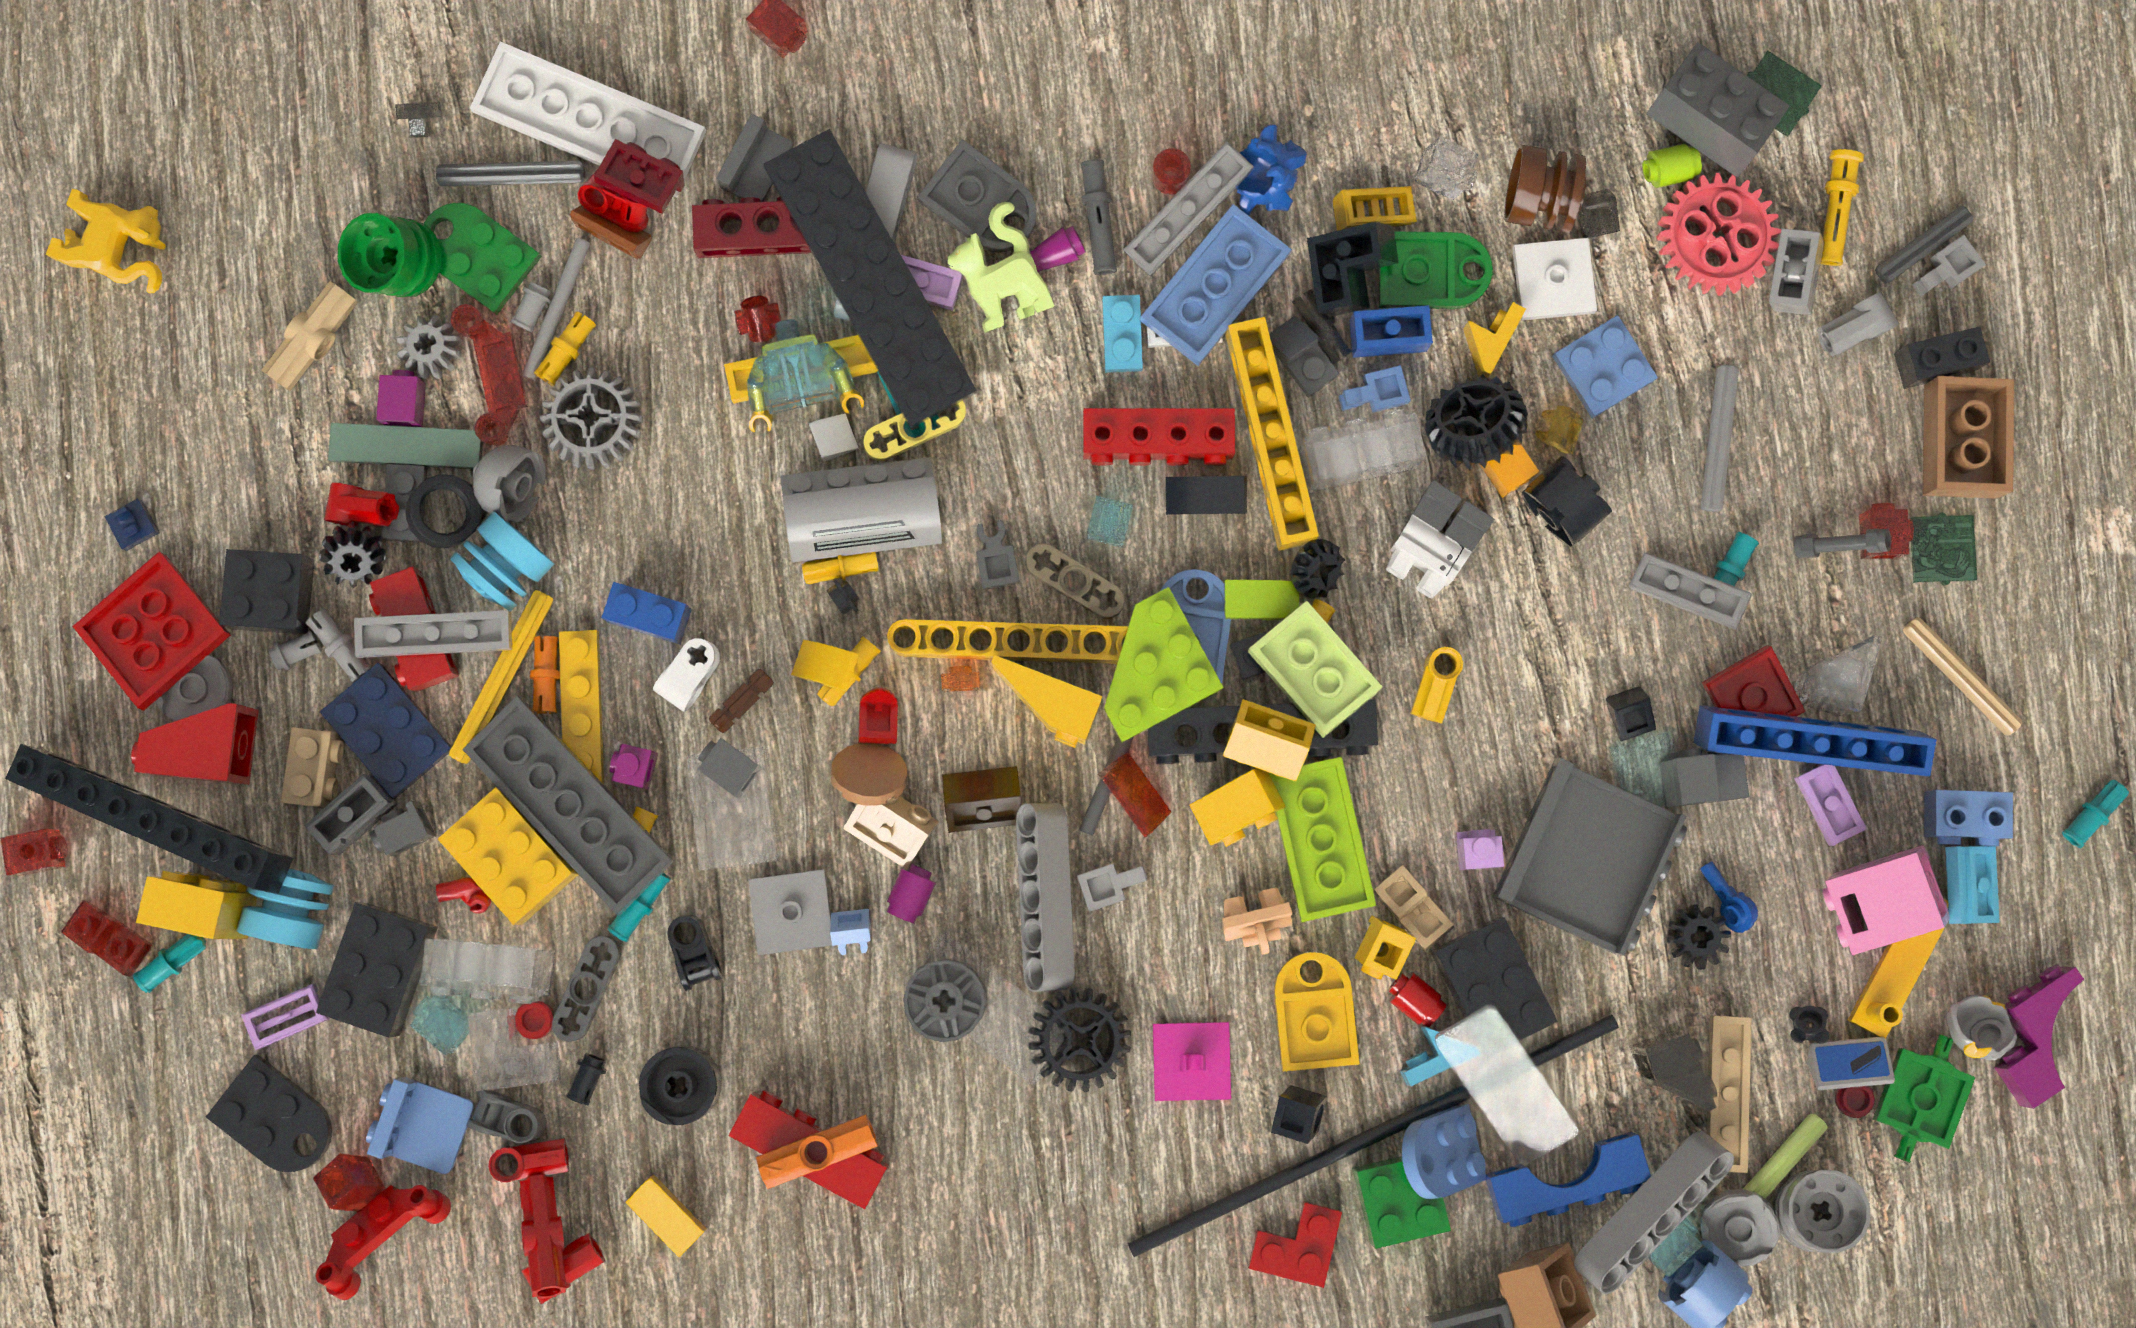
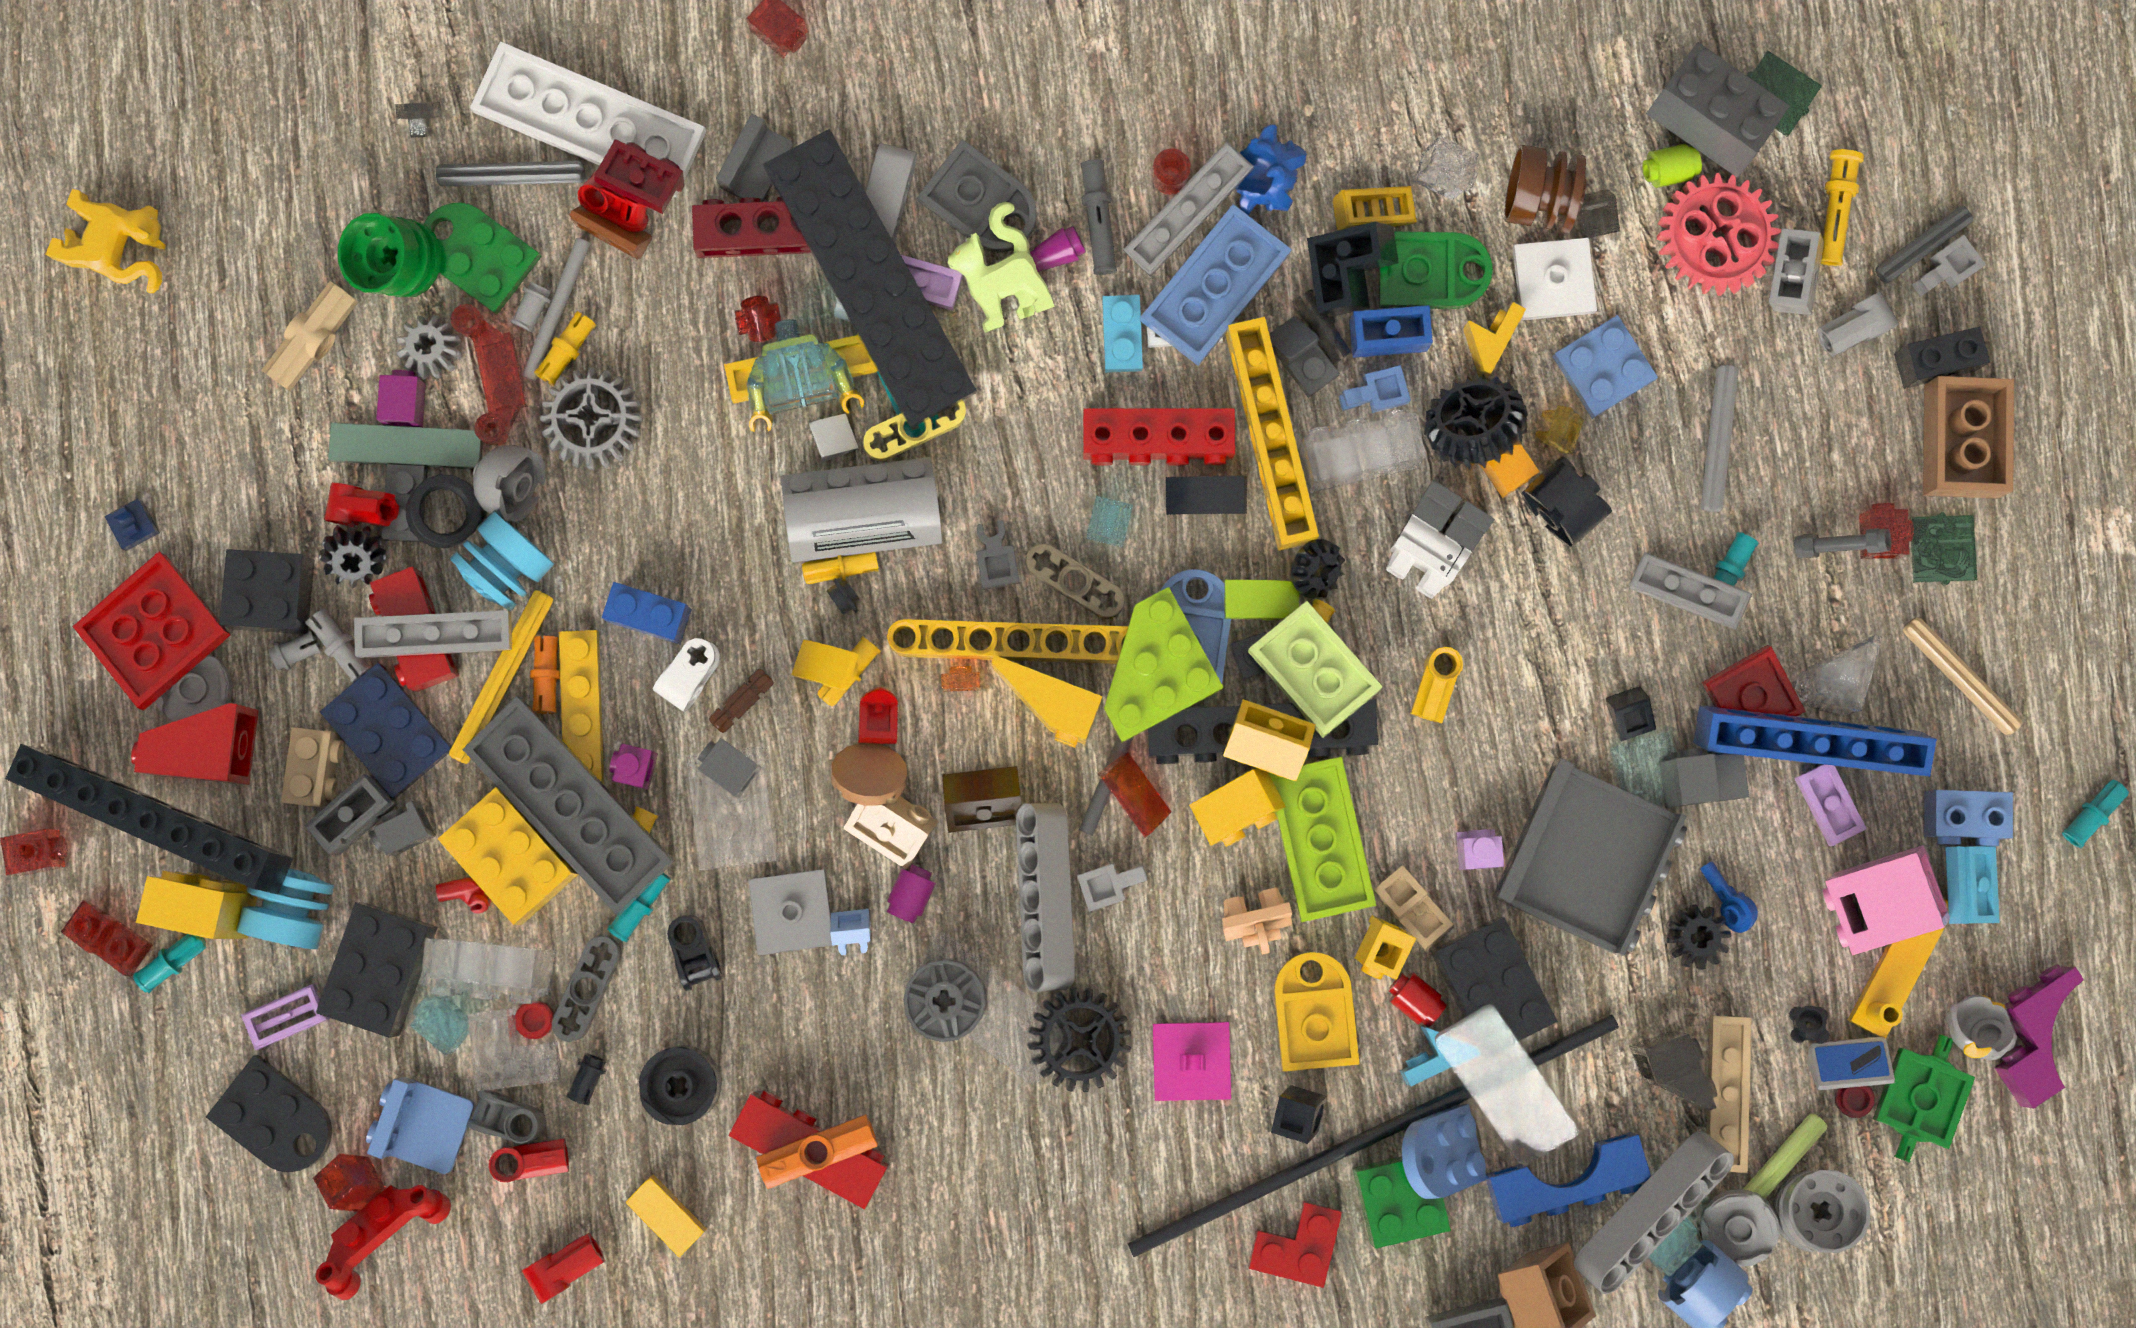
(542, 1236): red piece -> none

